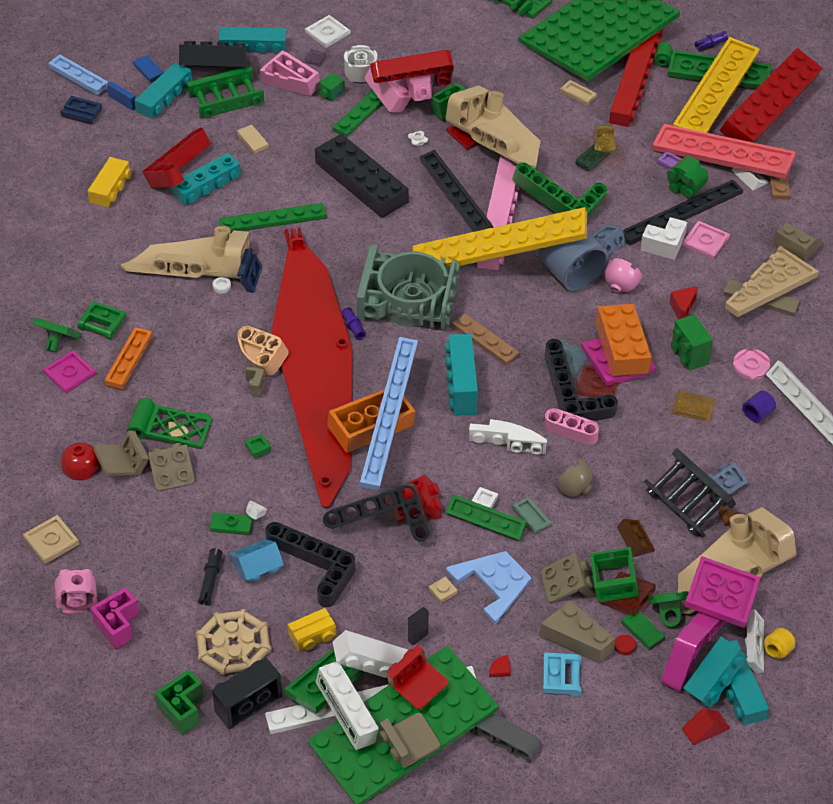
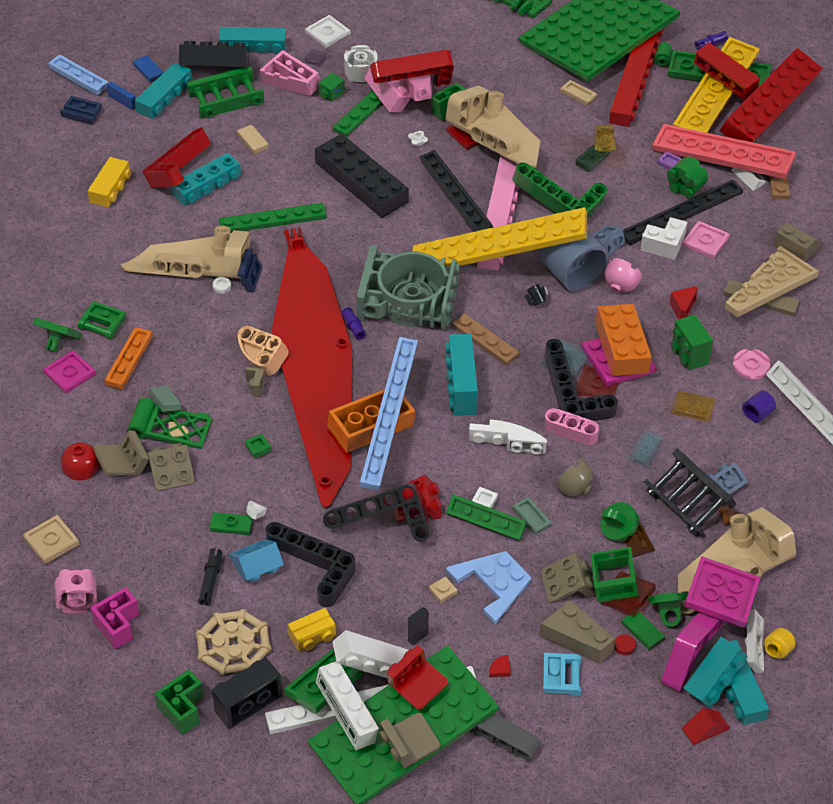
(165, 398): none -> sand green tile
(536, 294): none -> black gear
(619, 521): none -> green tile
(646, 448): none -> clear light blue tile
(726, 70): none -> red brick

